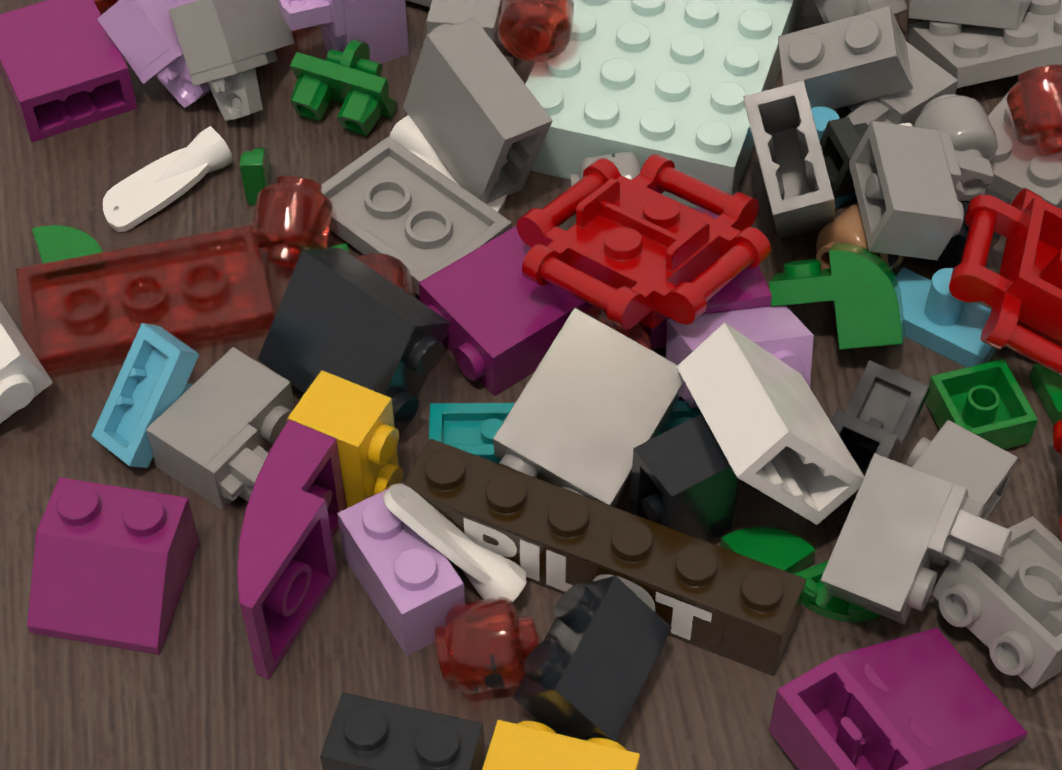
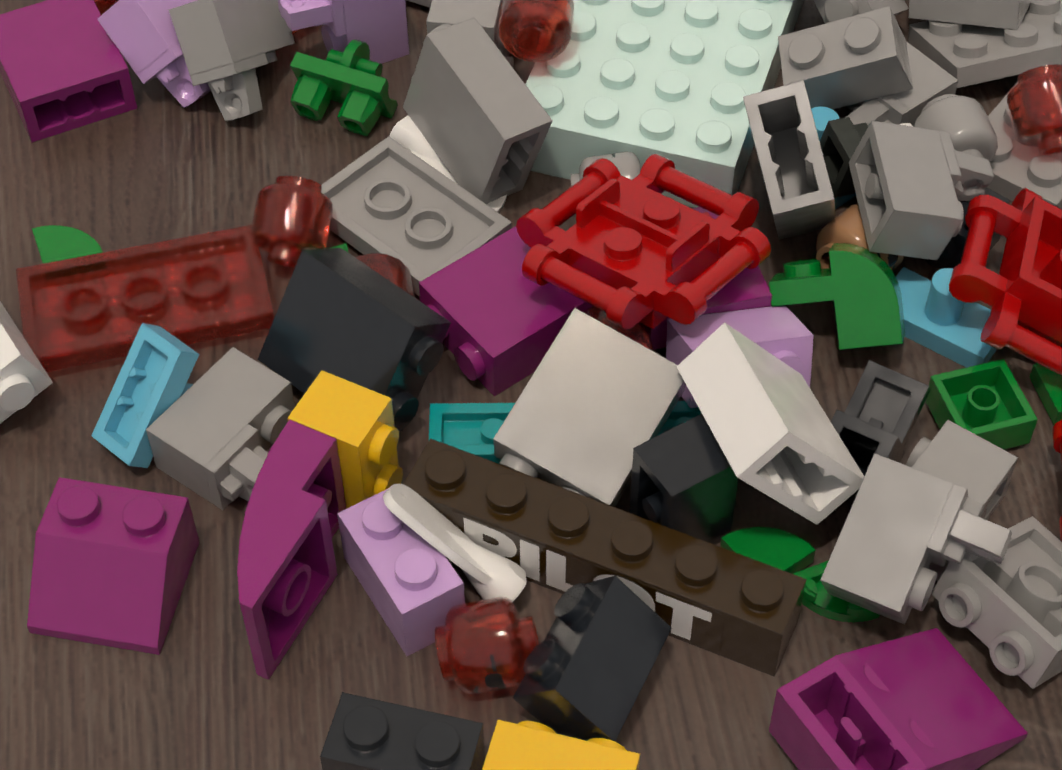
(164, 180): white piece -> none
(255, 172): green tile -> none

